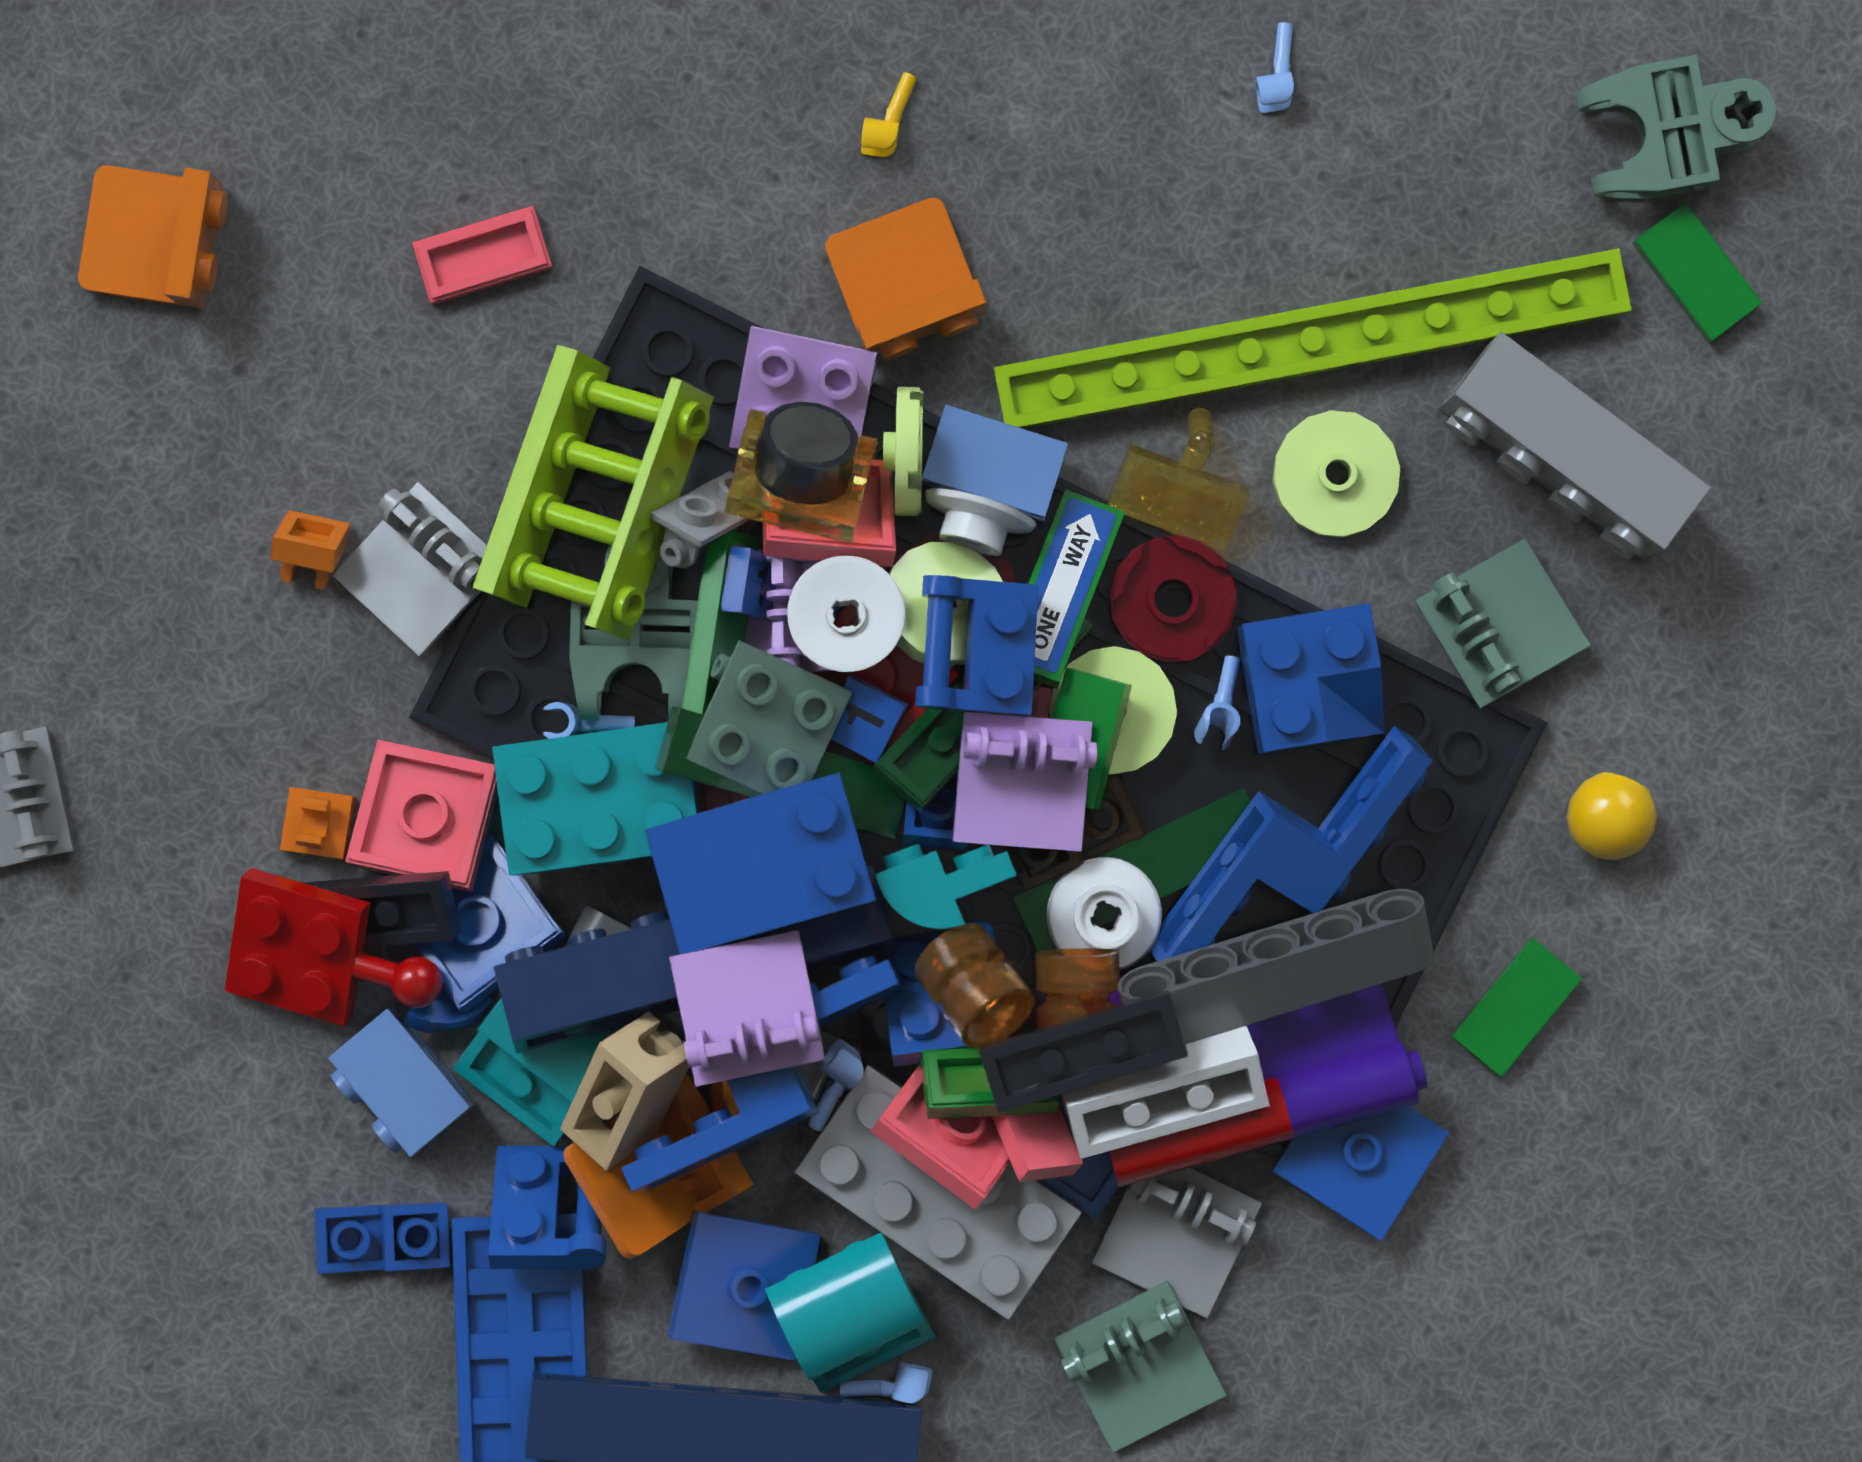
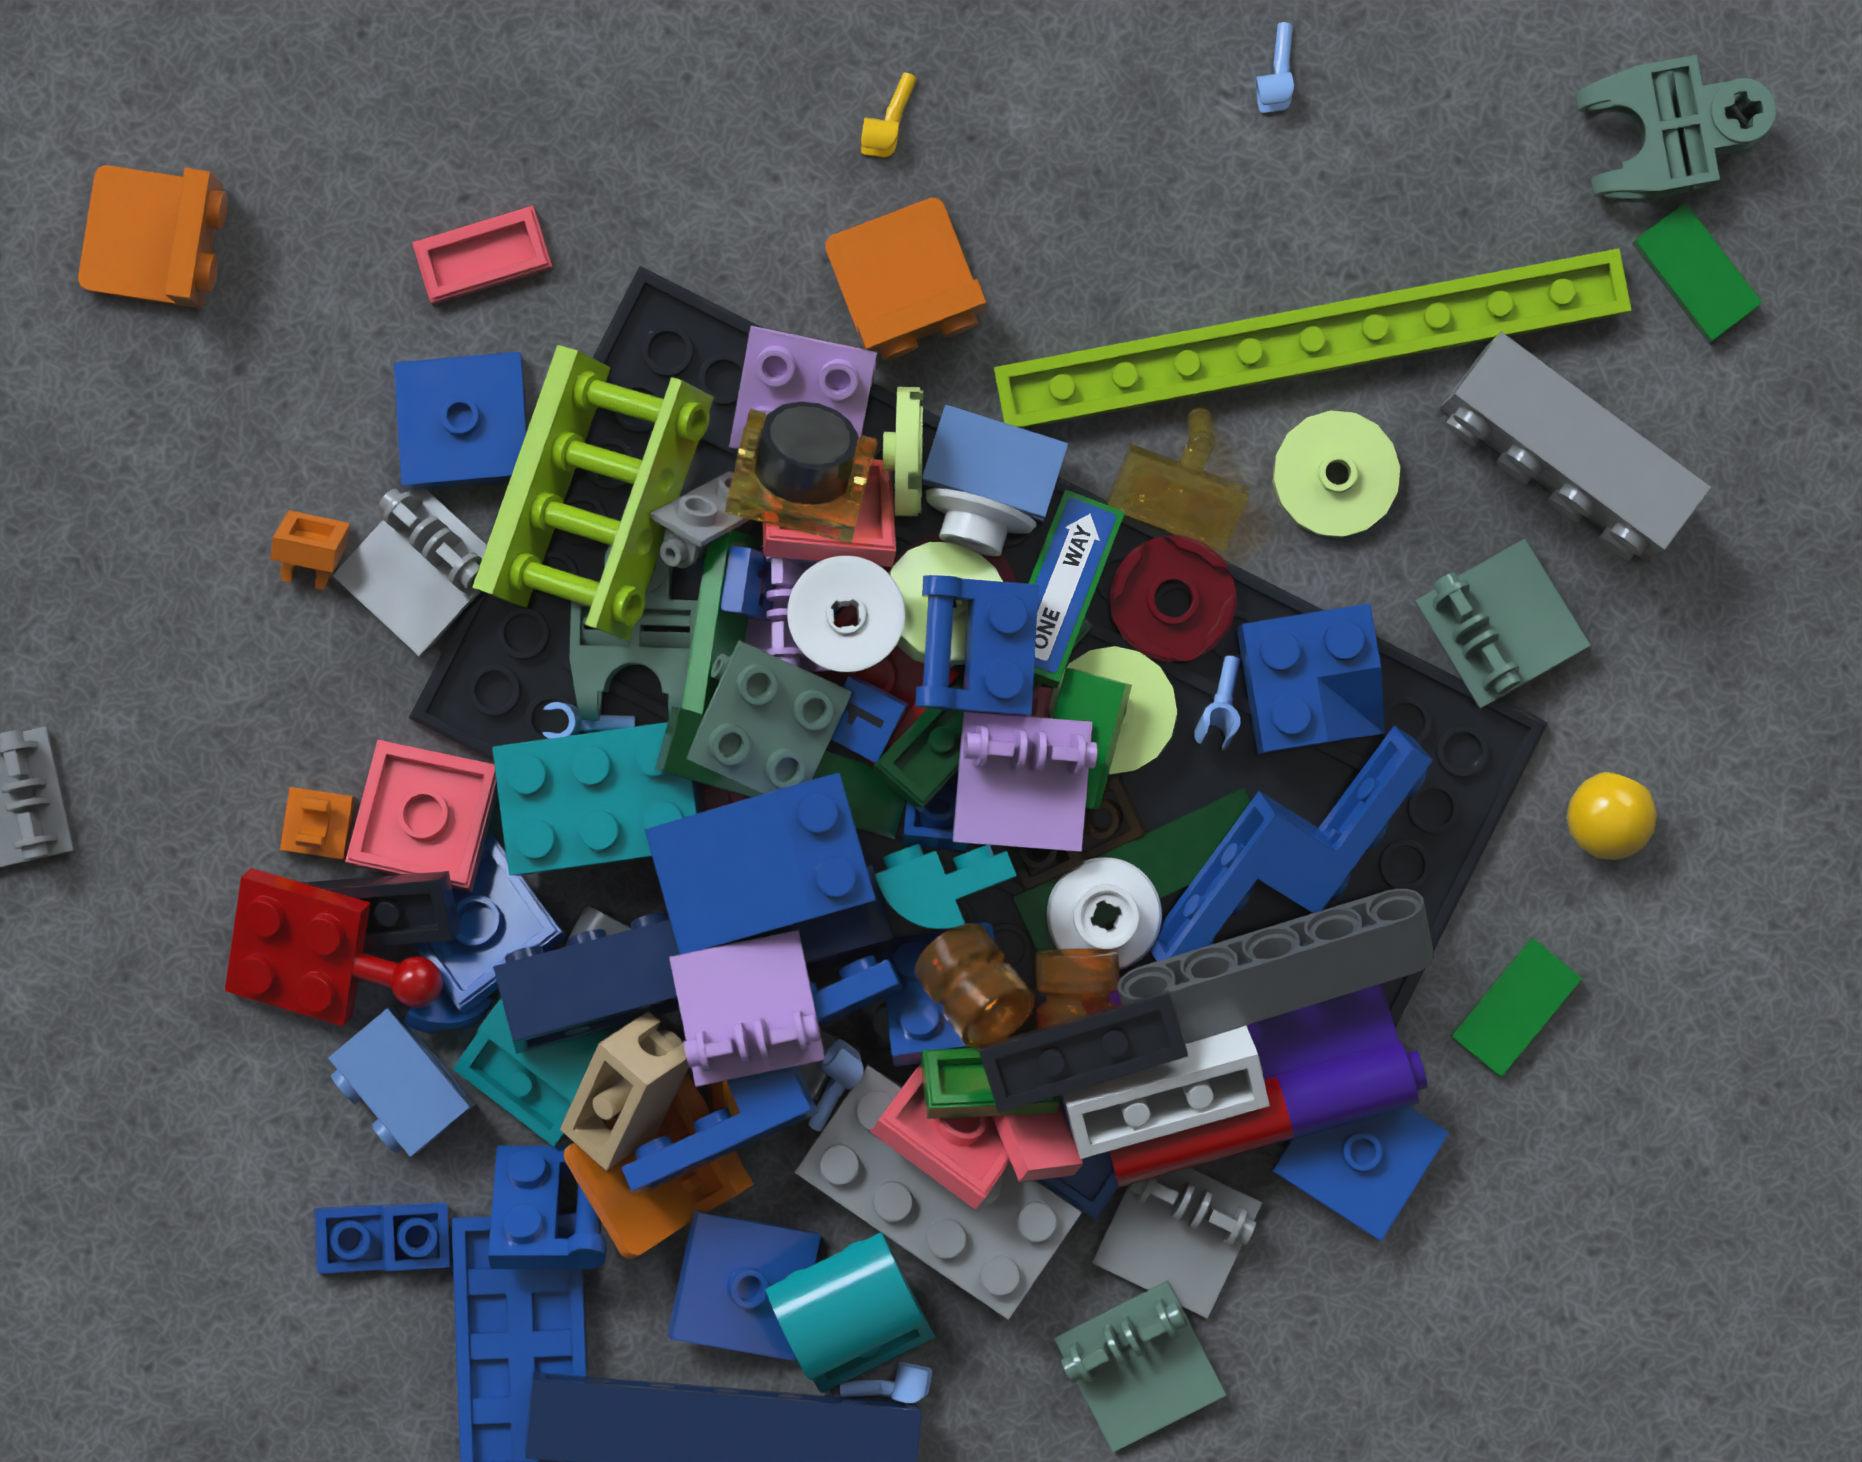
(460, 419): none -> blue plate

